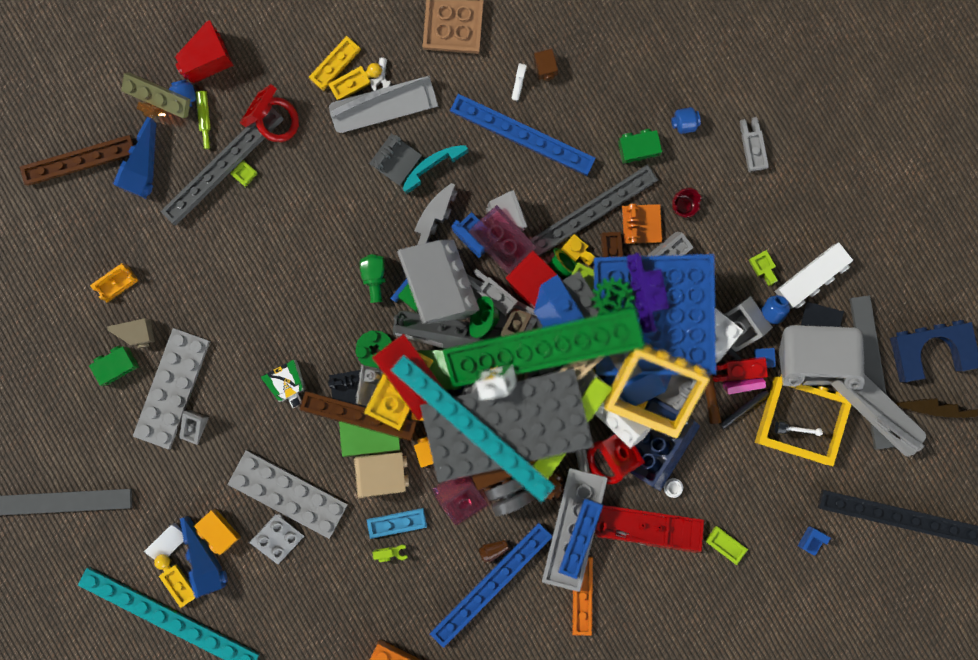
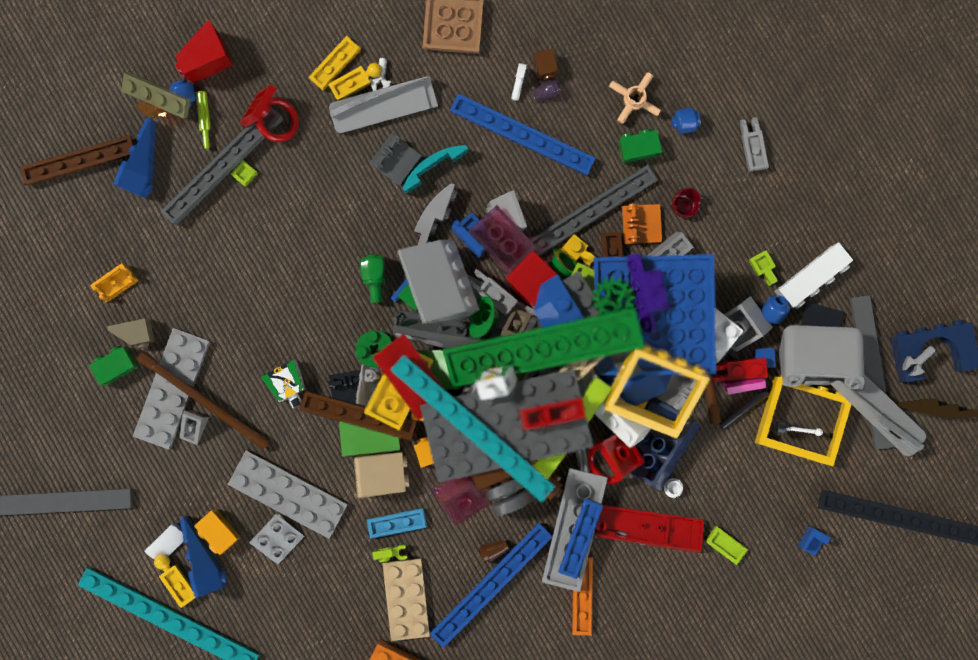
(152, 364): none -> reddish brown piece
(406, 599): none -> tan plate
(547, 90): none -> clear purple cone
(552, 413): none -> red slope
(630, 103): none -> light nougat bar
(918, 361): none -> light grey bar

